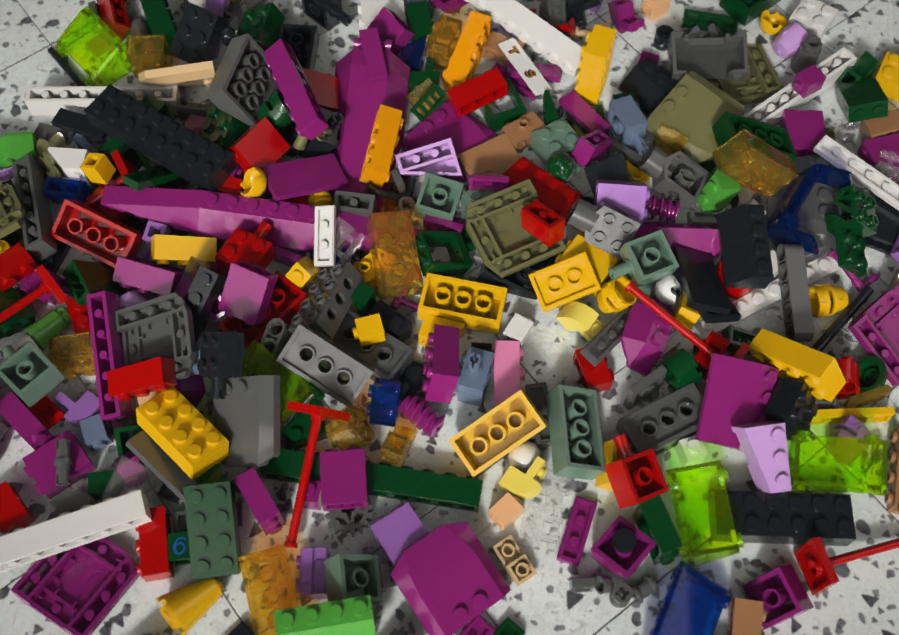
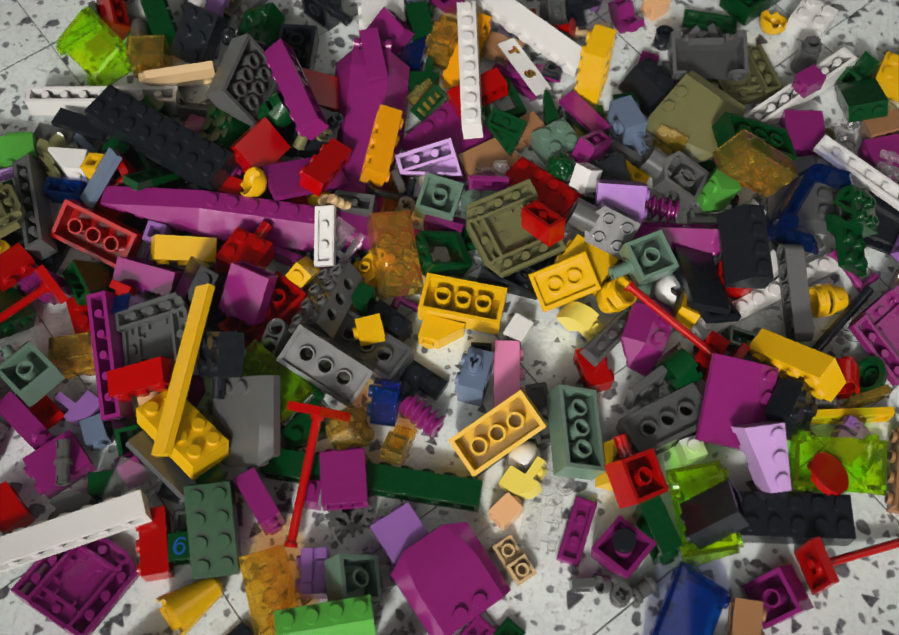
(48, 326): bright green plant -> none
(63, 64): black bar -> none
(101, 177): none -> sand blue tile
(121, 303): none -> clear blue piece
(122, 288): none -> red plate
(183, 371): none -> yellow tile
(324, 166): none -> red brick
(333, 199): none -> tan hinge
(441, 364): magenta brick -> none
(469, 70): none -> white brick
(498, 166): none -> clear plate
(506, 129): none -> dark green wing
(551, 71): none -> black tile
(585, 177): none -> white brick
(713, 514): none -> black brick
(789, 40): lavender helmet -> none
(828, 474): none -> red tile

